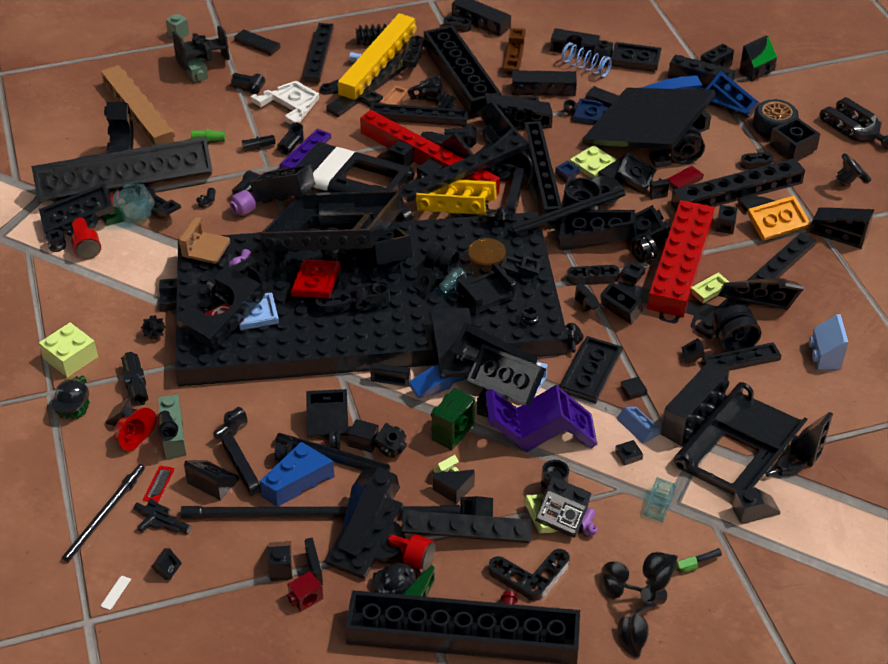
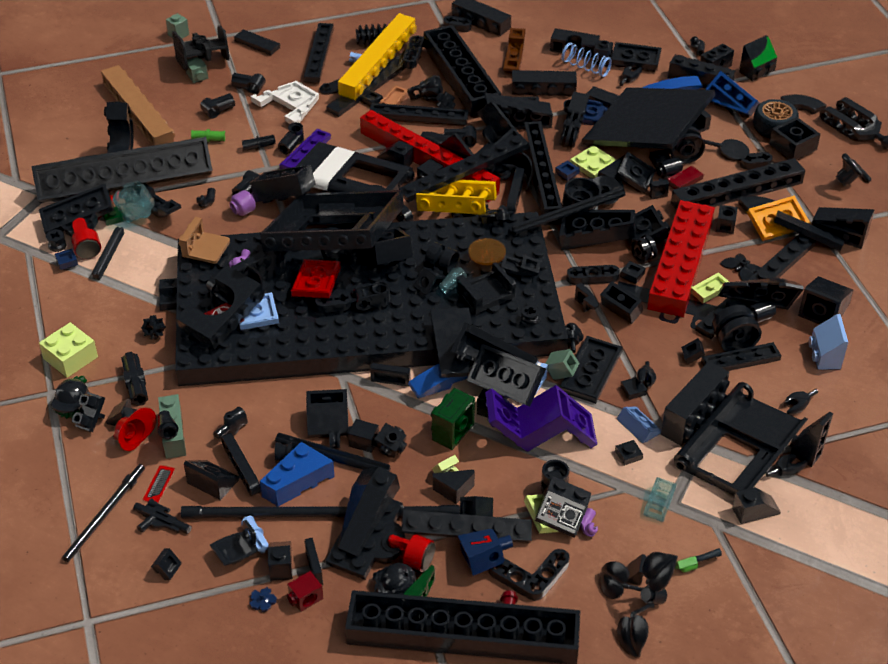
(66, 259): none -> dark blue plate
(89, 412): none -> black hips
(107, 253): none -> black axle
(115, 593): white sticker -> none
(213, 107): none -> black piece
(236, 546): none -> black piece
(261, 543): none -> light blue axle
(262, 599): none -> dark blue plant
(483, 549): none -> dark blue torso
(562, 364): none -> sand green brick
(574, 118): none -> black arm
(629, 75): none -> black hand
(635, 570): none -> black slope
(646, 374): none -> black hand
(669, 167): none -> black brick
(698, 44): none -> black arm
(730, 148): none -> black piece
(742, 264): none -> black piece
(763, 310): none -> black brick
(800, 399): none -> black hand
(805, 102): none -> black tile
(809, 230): none -> black tile
(824, 300): none -> black slope

